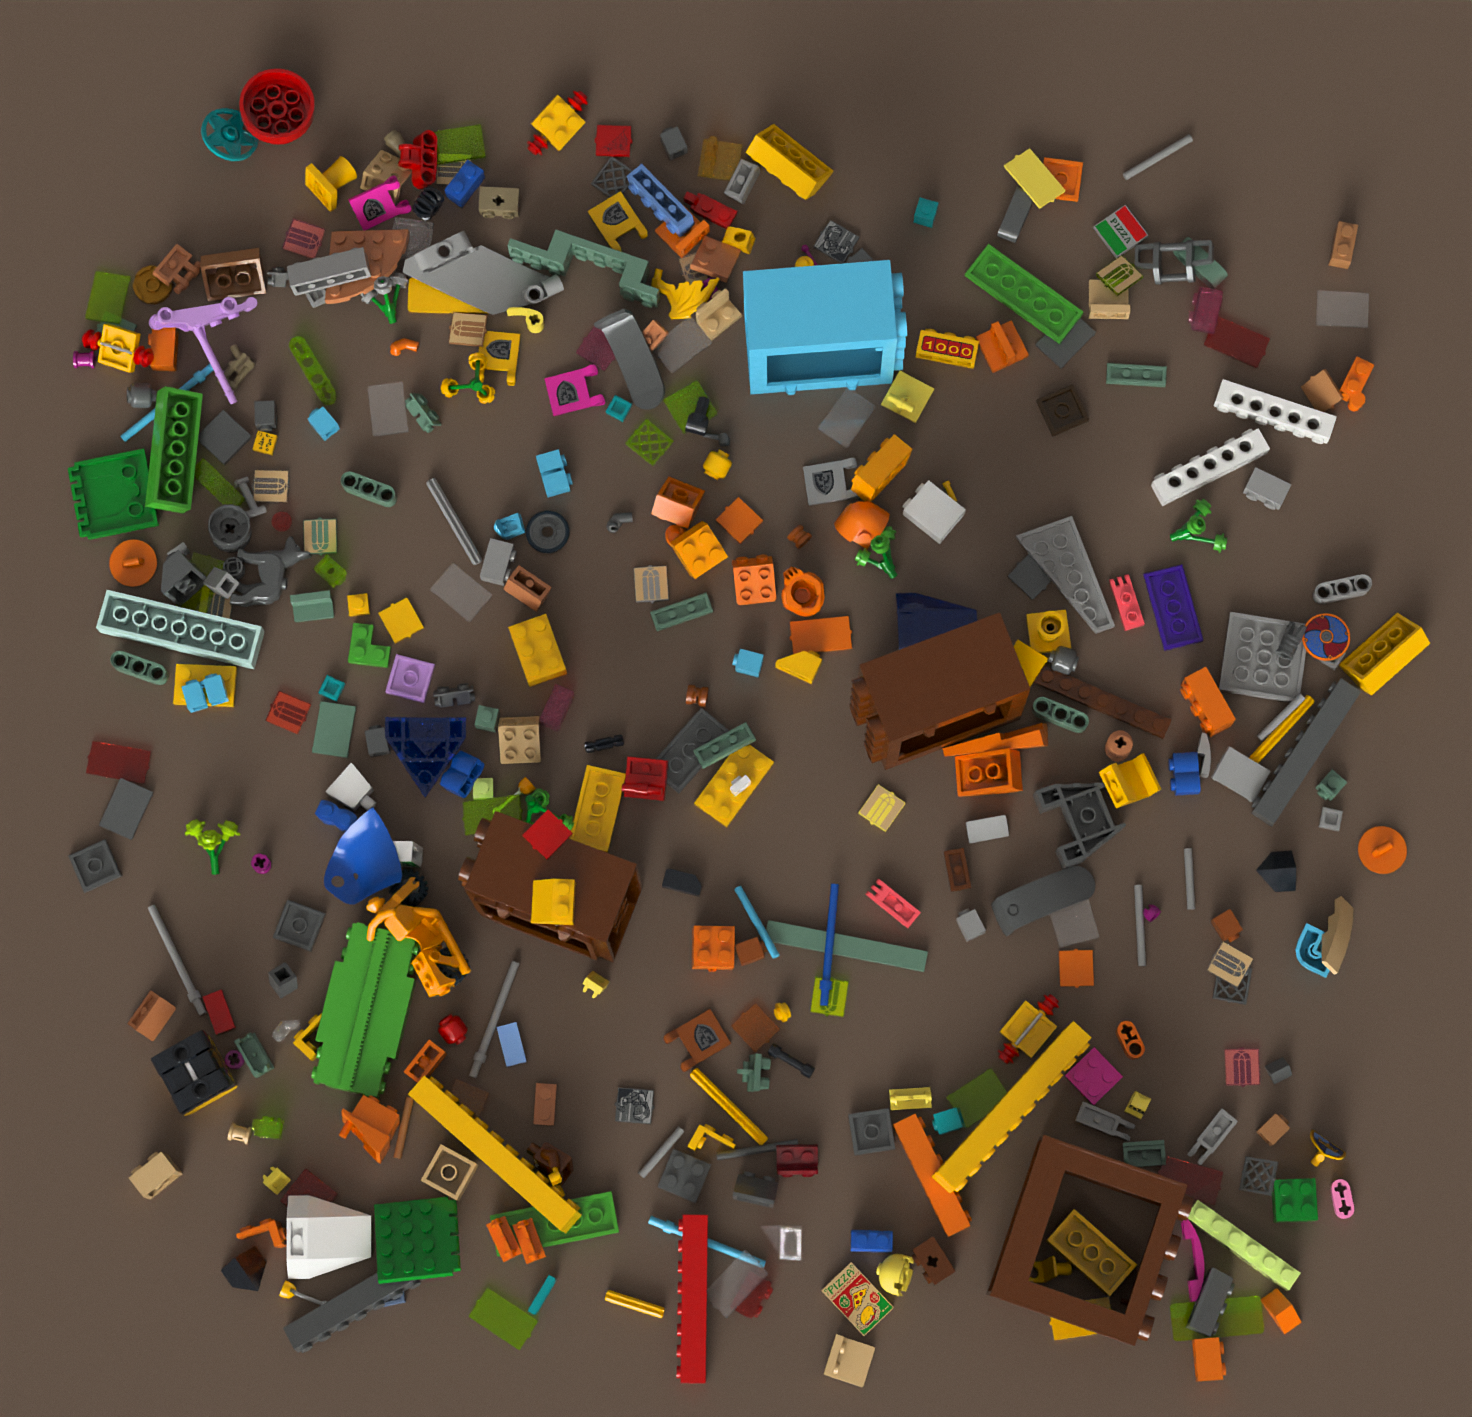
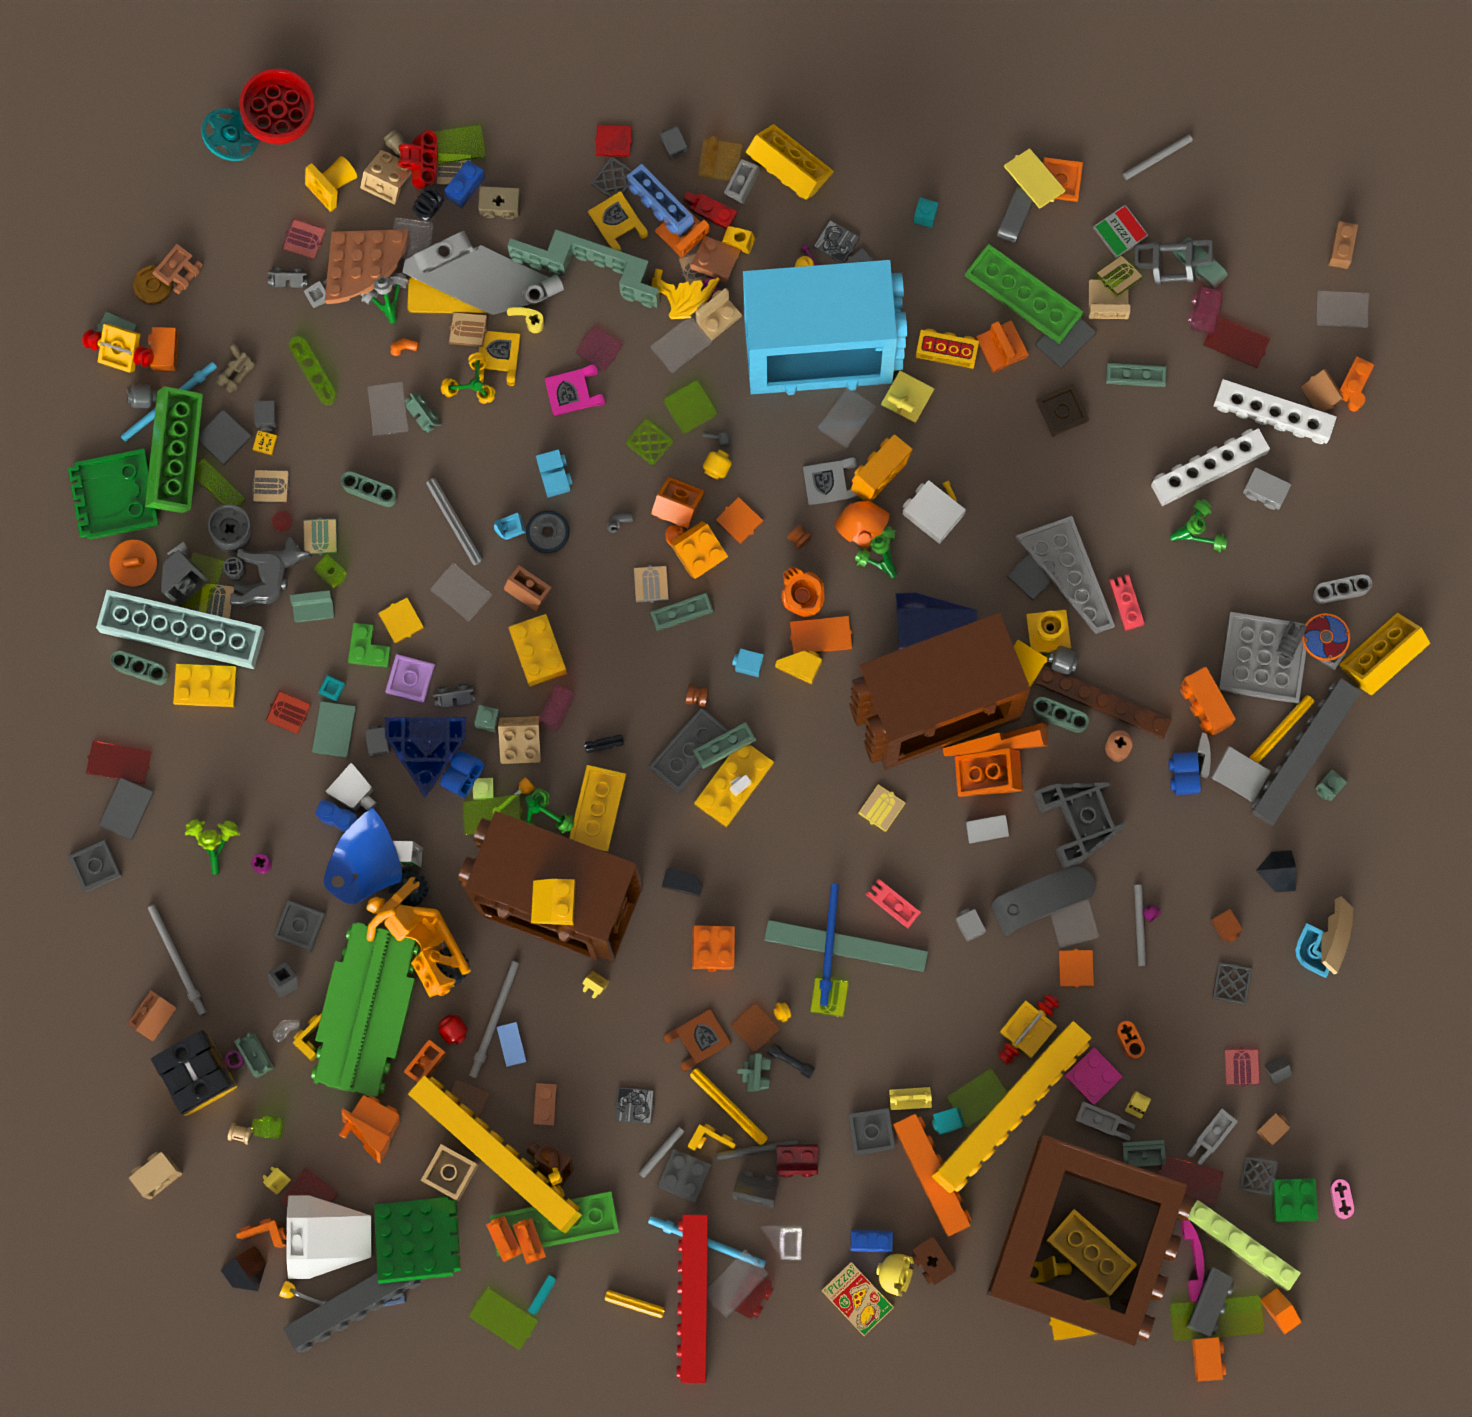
(84, 359): magenta bush -> none
(107, 297): clear neon green piece -> none
(195, 695): medium azure piece -> none
(196, 319): lavender piece -> none
(219, 1012): red tile -> none
(221, 583): light grey brick -> none
(233, 274): medium nougat slope -> none
(254, 509): light grey piece -> none
(323, 423): medium azure brick -> none
(328, 271): light grey brick -> none
(358, 604): yellow plate -> none
(377, 205): dark pink flag -> none
(403, 1128): medium nougat bar -> none
(497, 562): light grey brick -> none
(547, 834): red piece -> none
(557, 122): yellow plate -> none
(618, 408): teal tile -> none
(633, 358): dark grey piece -> none
(645, 778): red plate -> none
(654, 334): nougat plate -> none
(698, 421): black axle -> none
(750, 951): dark orange brick -> none
(754, 580): orange bracket -> none
(757, 922): medium azure bar -> none
(849, 1361): tan bracket -> none
(957, 869): reddish brown plate -> none
(1130, 781): yellow panel -> none
(1173, 607): dark purple tile -> none
(1189, 879): light grey bar -> none
(1230, 964): piece -> none
(1281, 717): light grey bar -> none
(1325, 1148): shield -> none
(1330, 819): light grey tile -> none
(1382, 850): orange shield -> none

